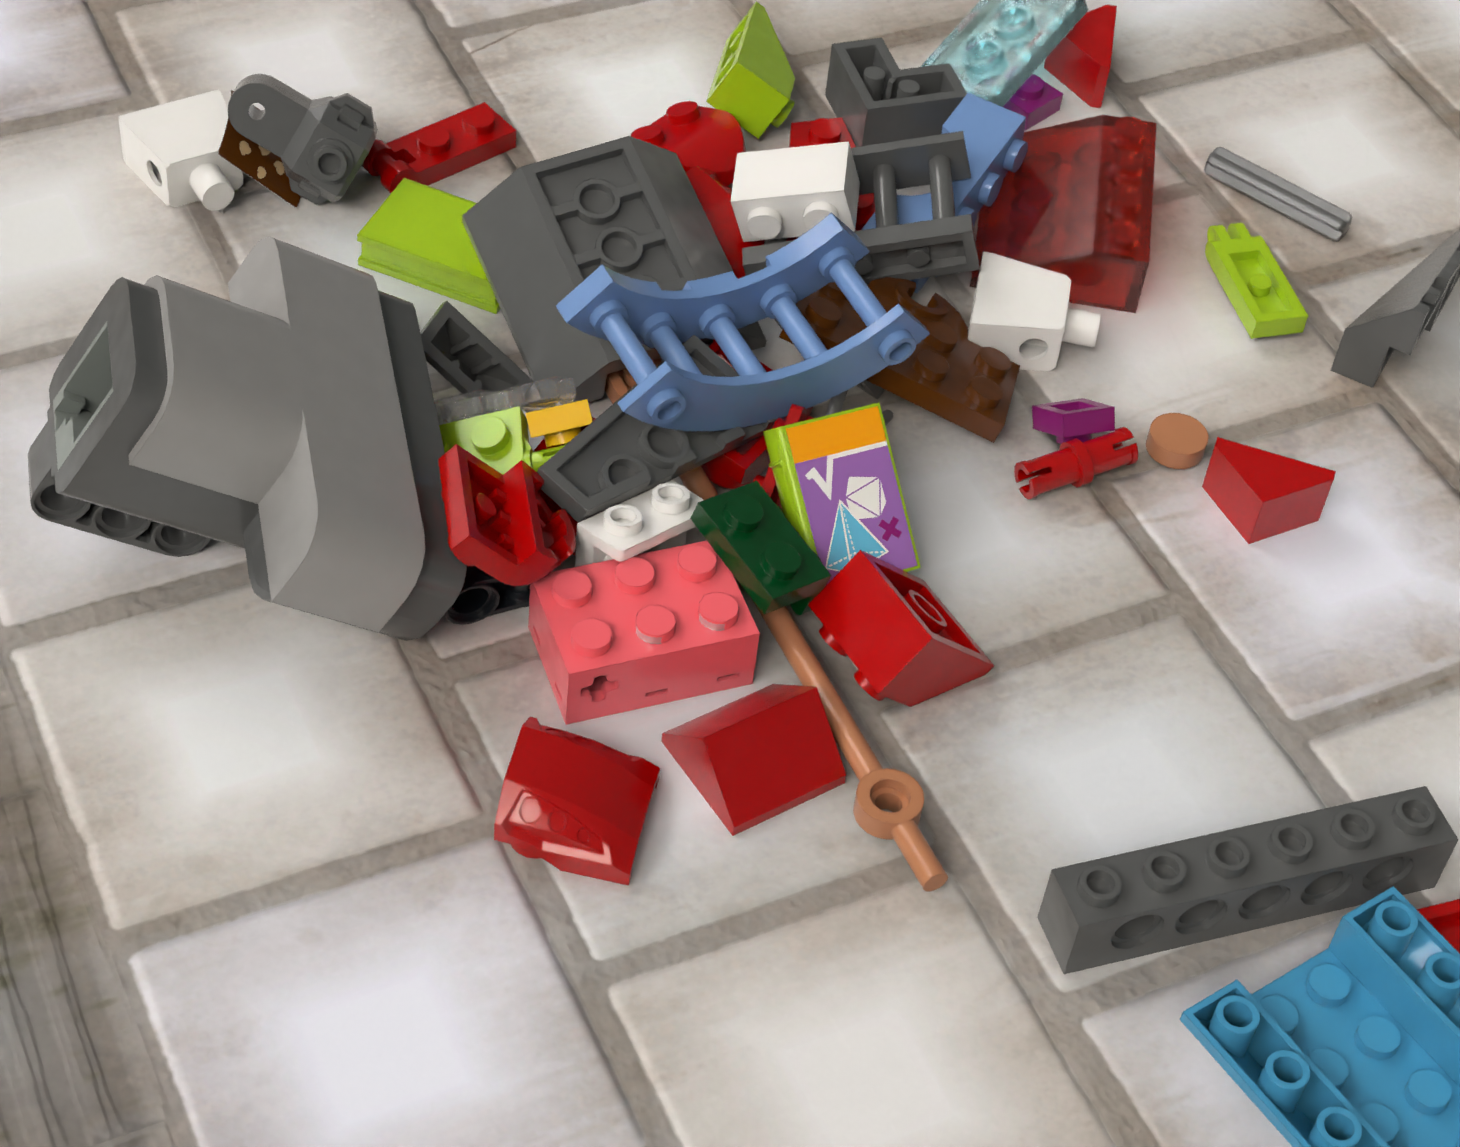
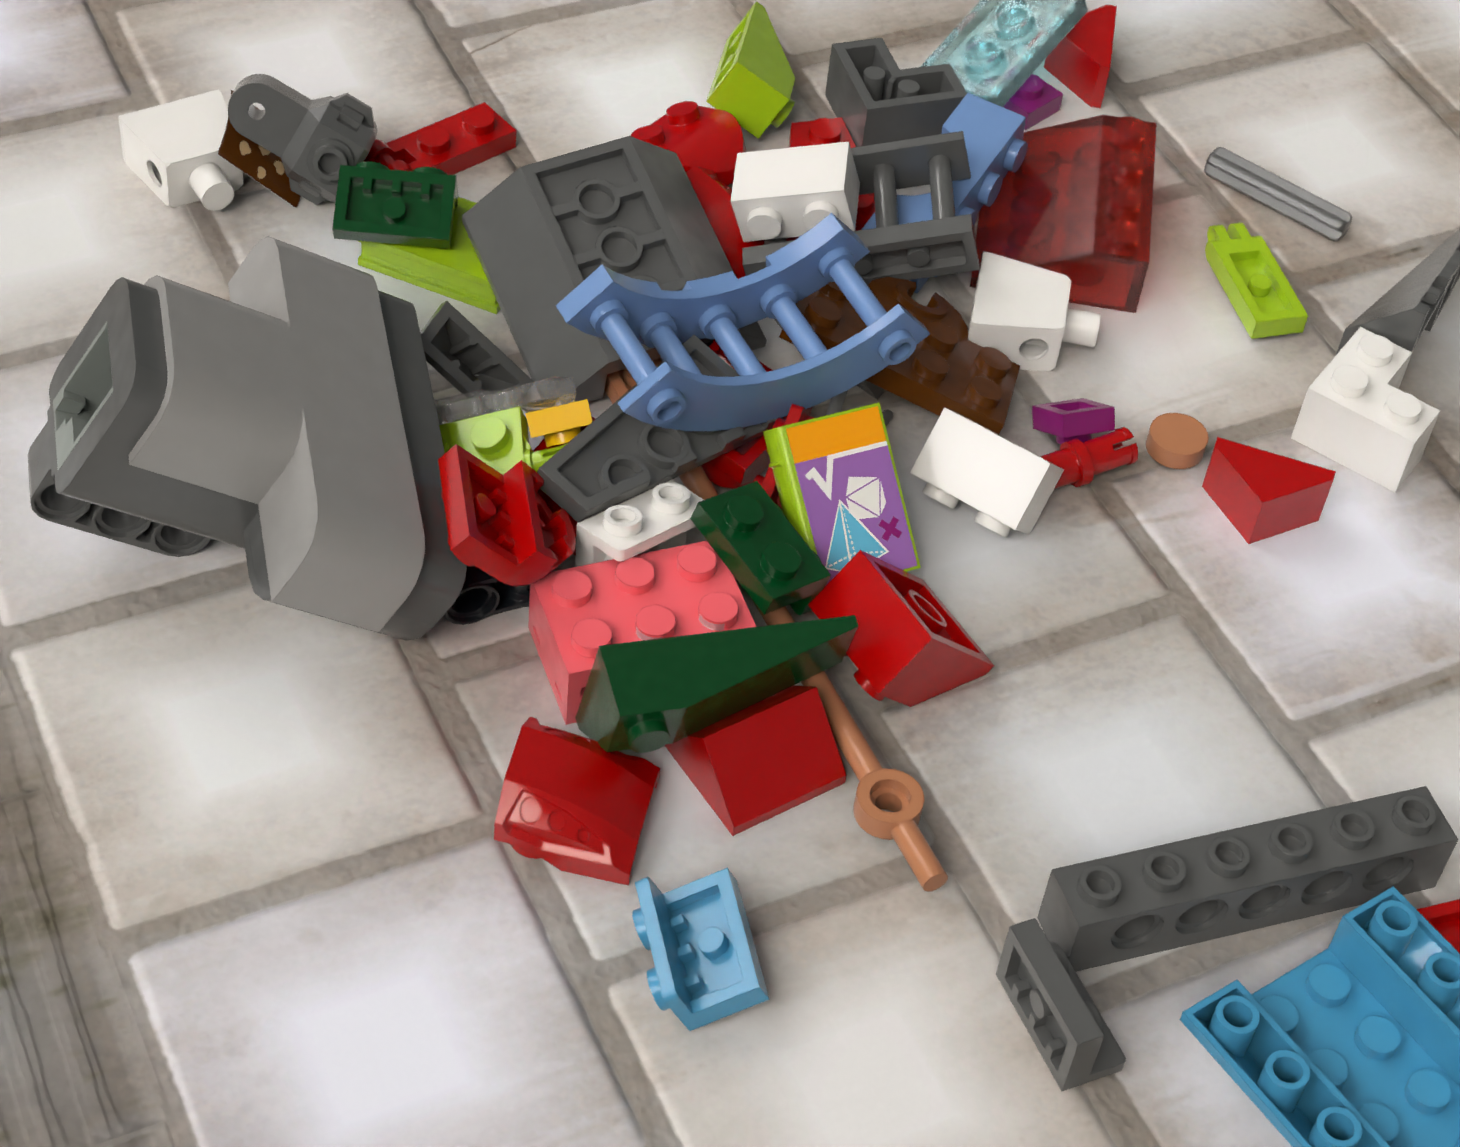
(395, 205): none -> dark green bracket
(675, 686): none -> dark green wedge
(699, 949): none -> dark azure bracket
(986, 473): none -> white brick
(1056, 1008): none -> dark grey bracket
(1362, 416): none -> white brick

